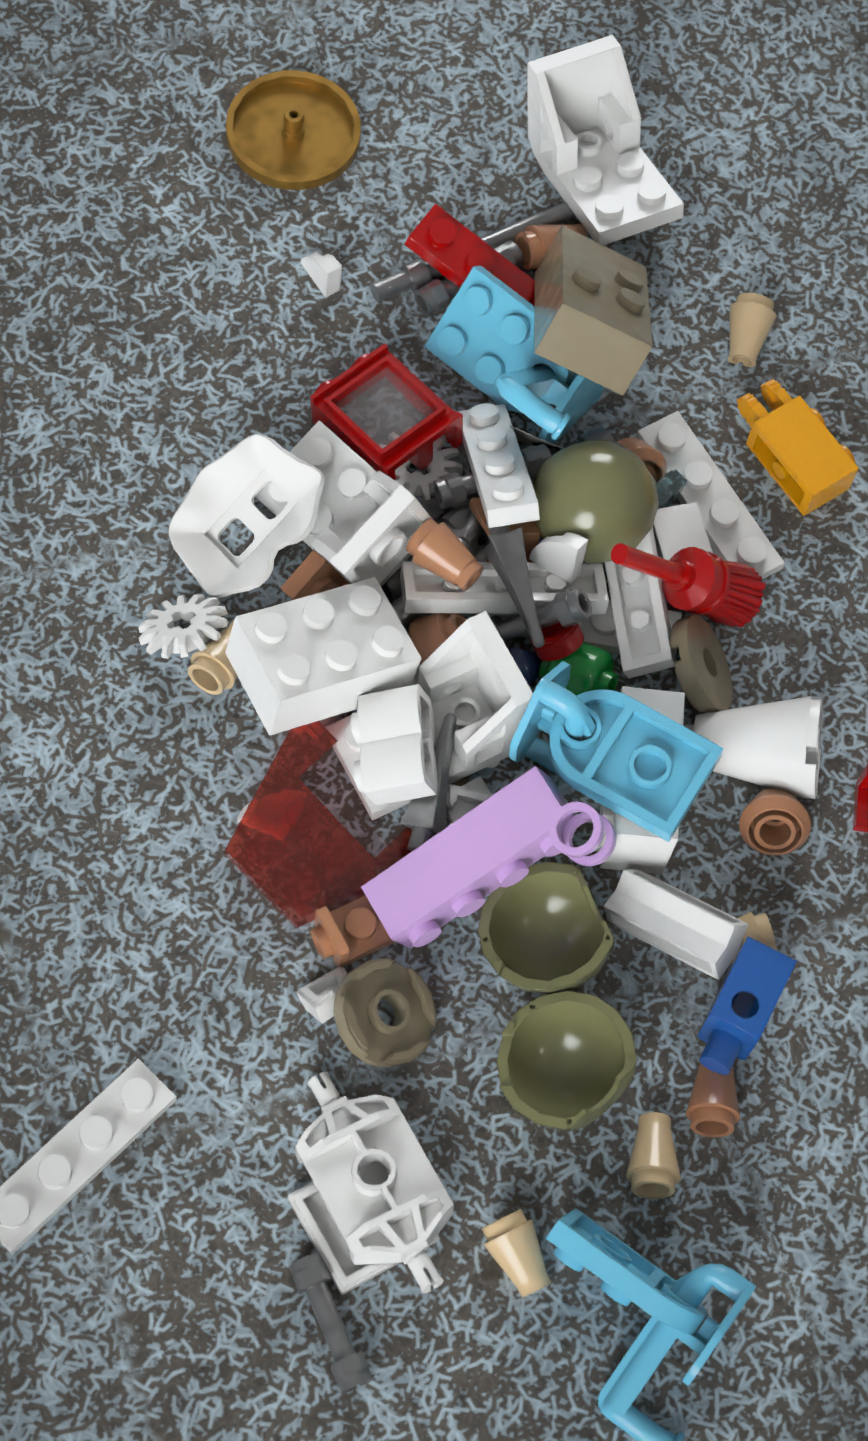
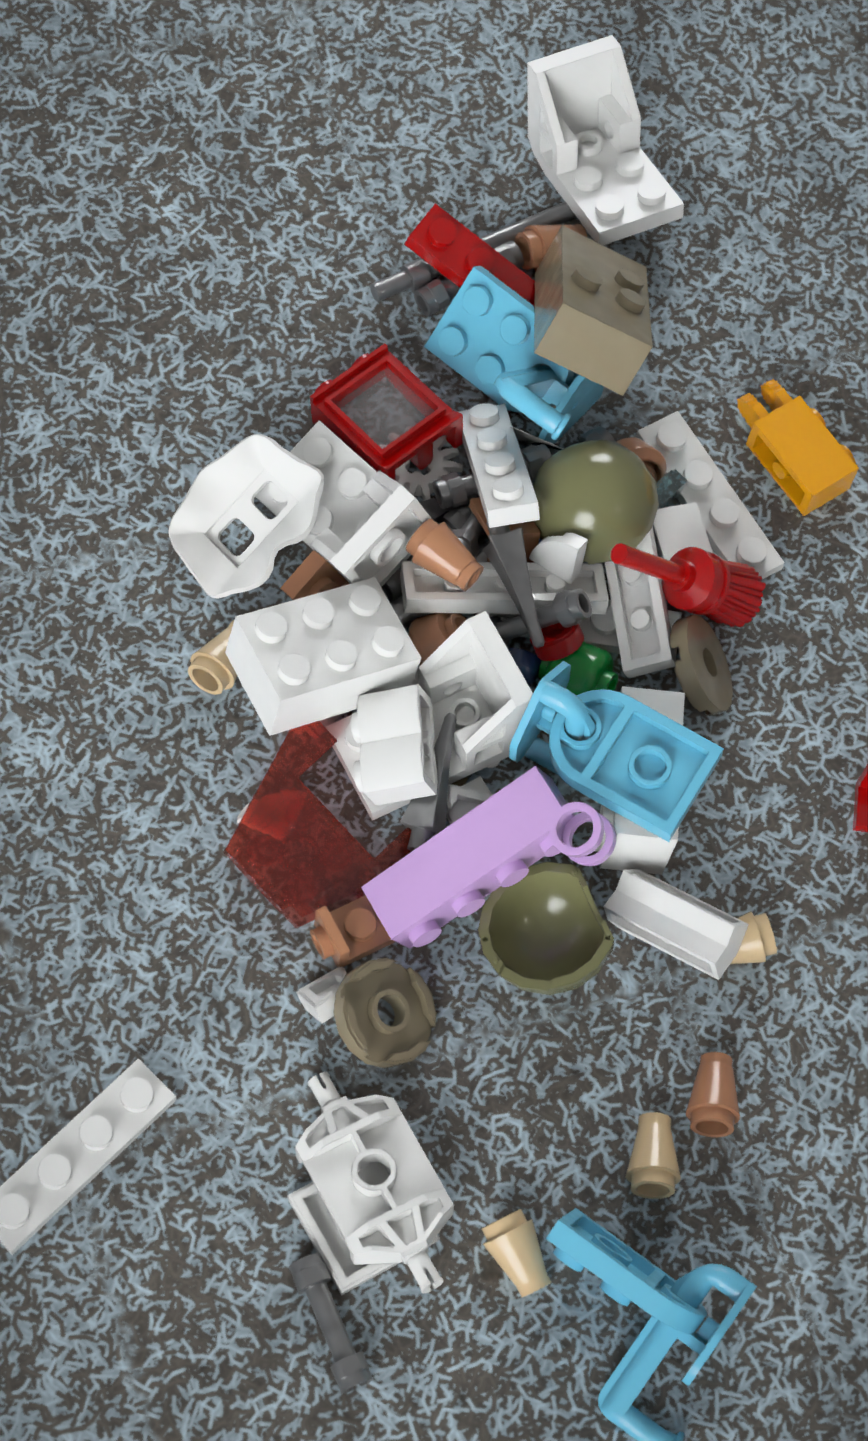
(162, 633): white gear -> none
(293, 130): pearl gold piece -> none
(324, 271): white tile -> none
(565, 1059): olive cylinder -> none
(743, 1005): blue torso -> none
(749, 326): tan cone -> none
(769, 743): white cone -> none
(774, 822): nougat cone -> none

